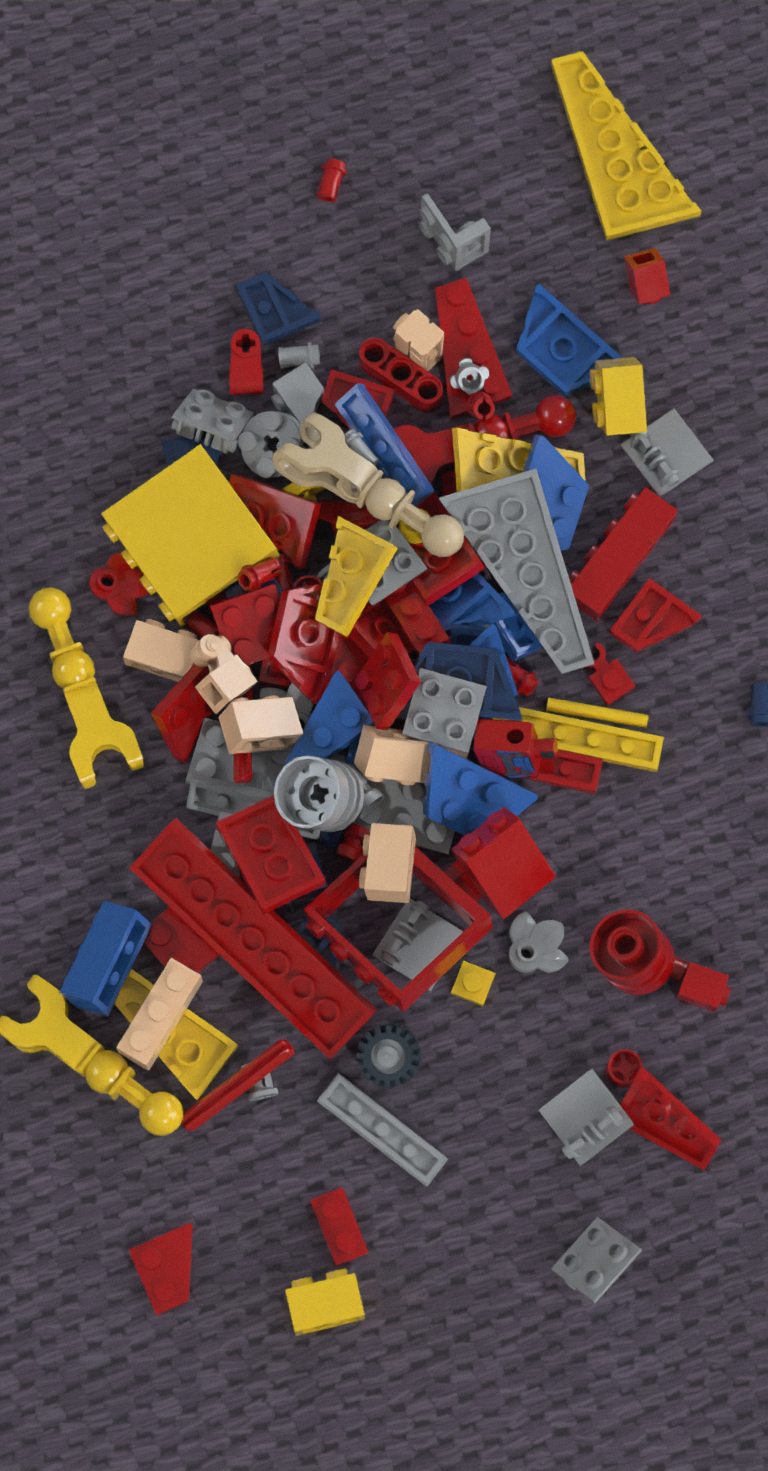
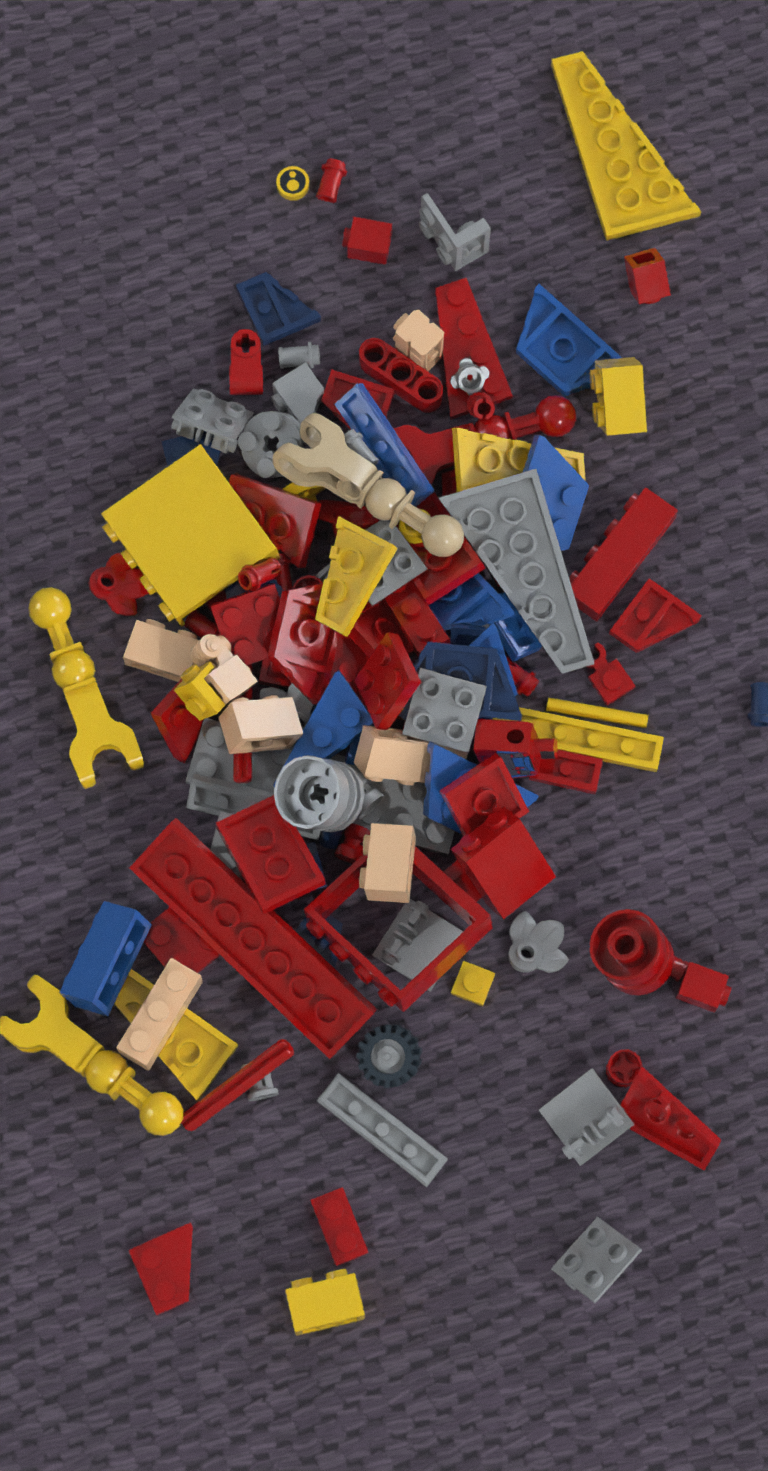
(197, 693): none -> yellow bracket
(292, 183): none -> tile
(368, 240): none -> red brick
(481, 793): none -> red plate
(667, 452): light grey hinge -> none

